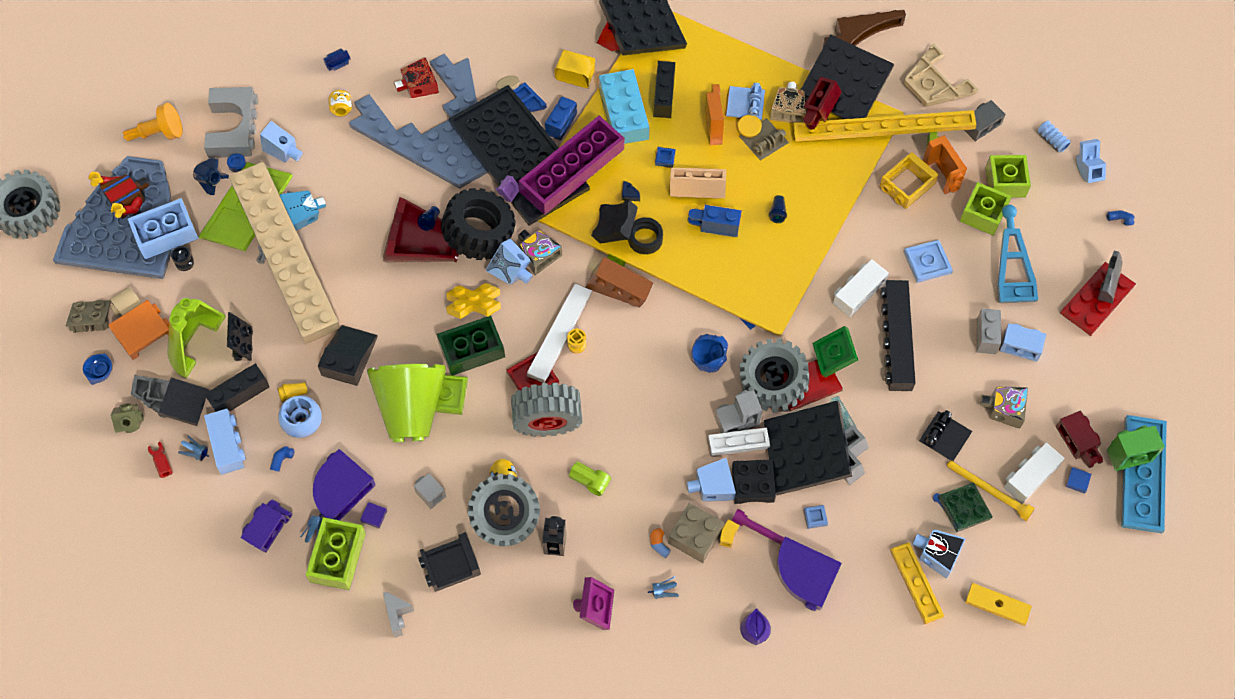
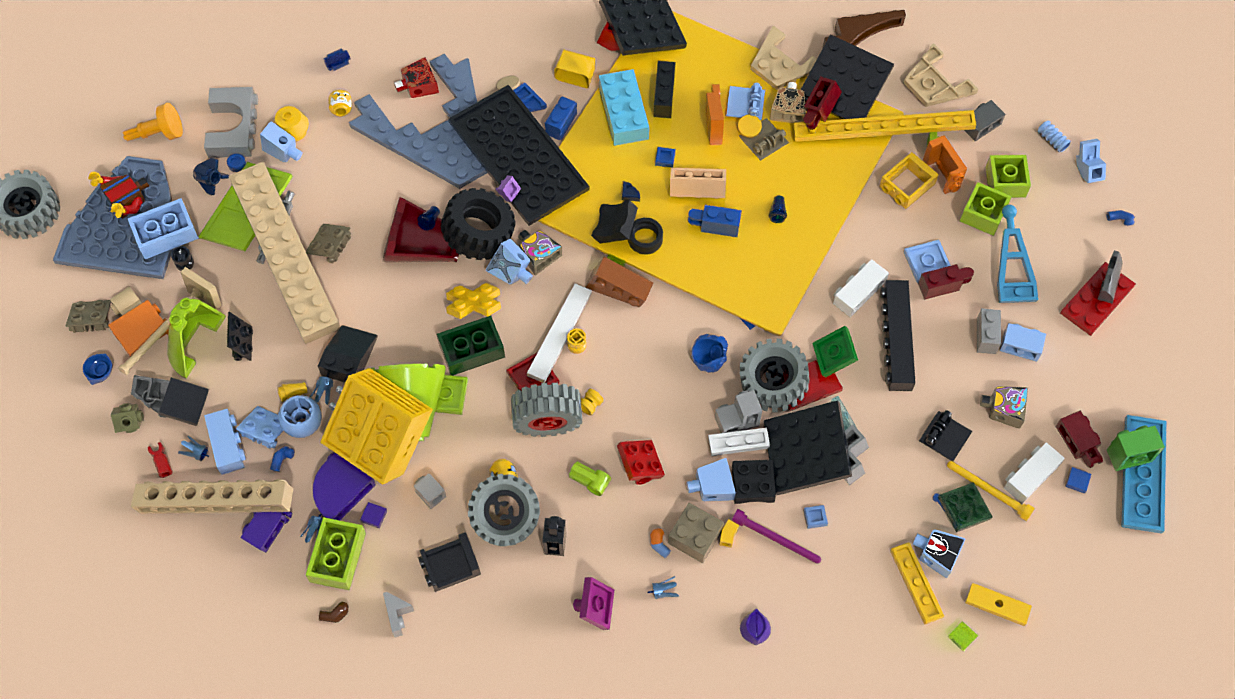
(146, 502): none -> tan brick
(198, 288): none -> tan tile
(237, 389): black brick -> none
(261, 426): none -> light blue hinge
(292, 122): none -> yellow cone
(302, 208): dark azure torso -> none
(322, 384): none -> flat silver piece
(329, 242): none -> dark tan hinge
(336, 614): none -> reddish brown arm
(375, 425): none -> yellow piece
(571, 165): magenta brick -> none
(591, 401): none -> yellow wheel
(640, 461): none -> red plate
(777, 67): none -> tan wing
(806, 573): dark purple brick -> none
(944, 280): none -> dark red brick
(962, 636): none -> clear neon green tile

